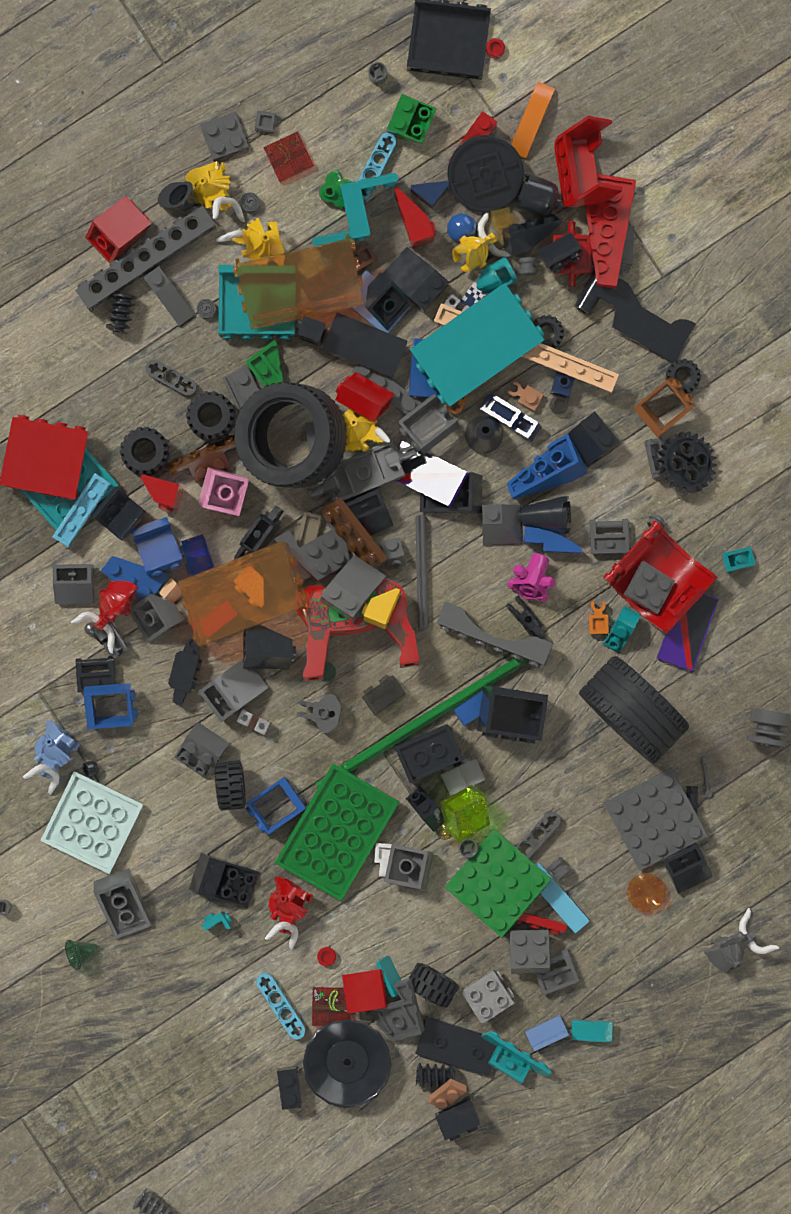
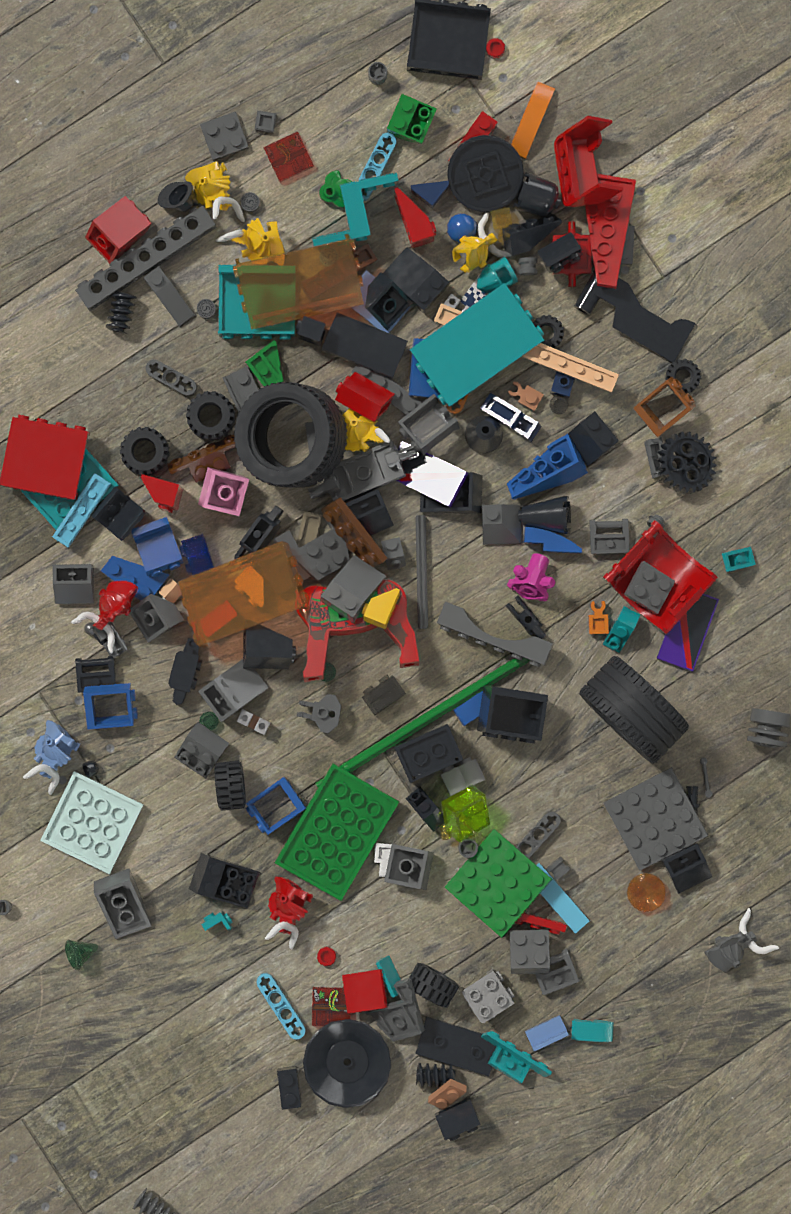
(209, 720): none -> clear green plate

